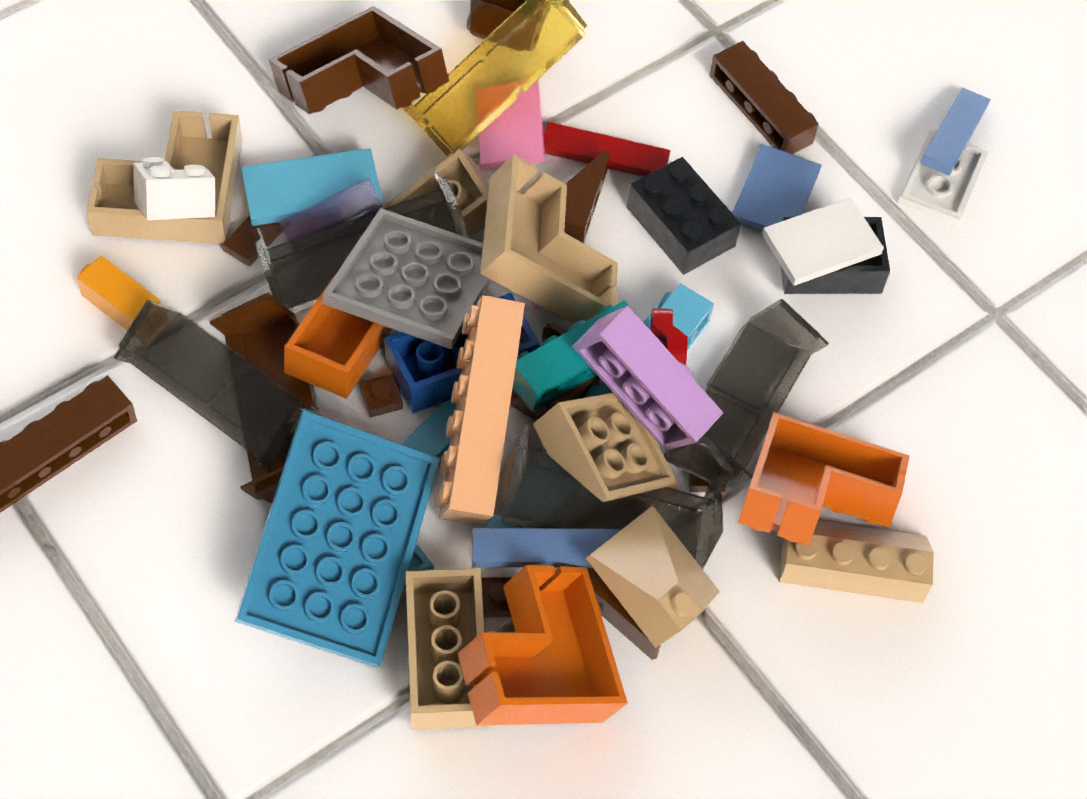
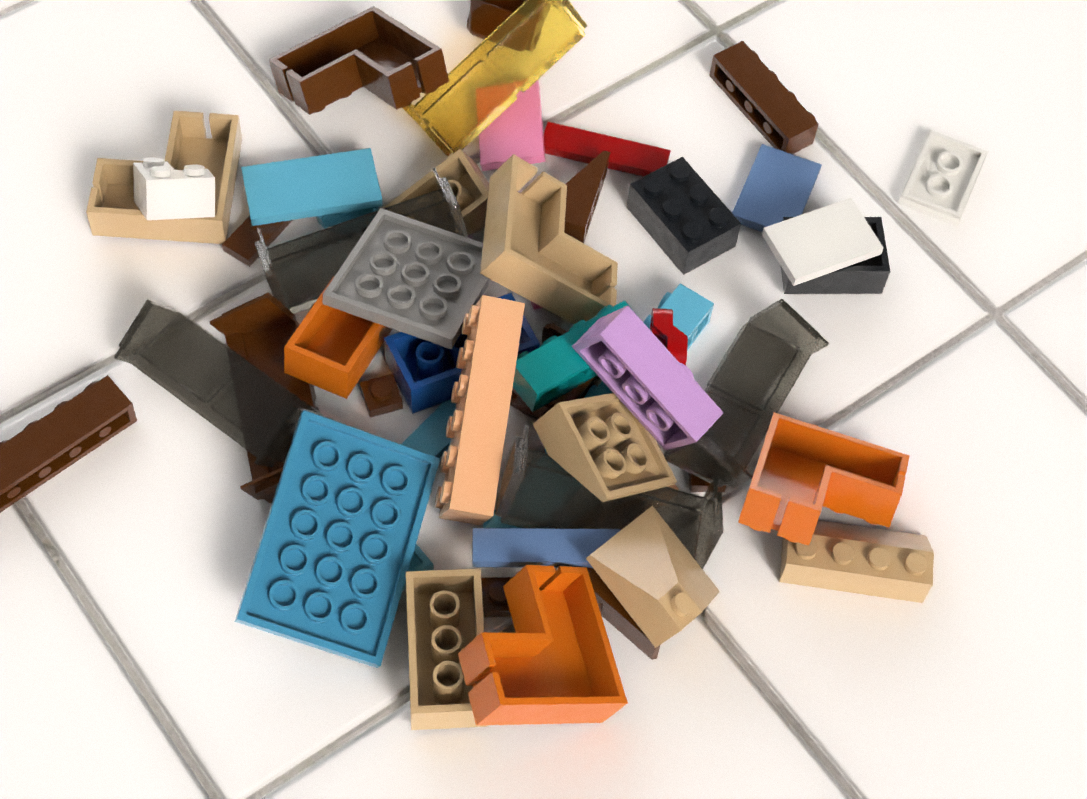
(113, 291): light orange brick -> none
(336, 209): clear purple tile -> none
(955, 131): medium blue tile -> none

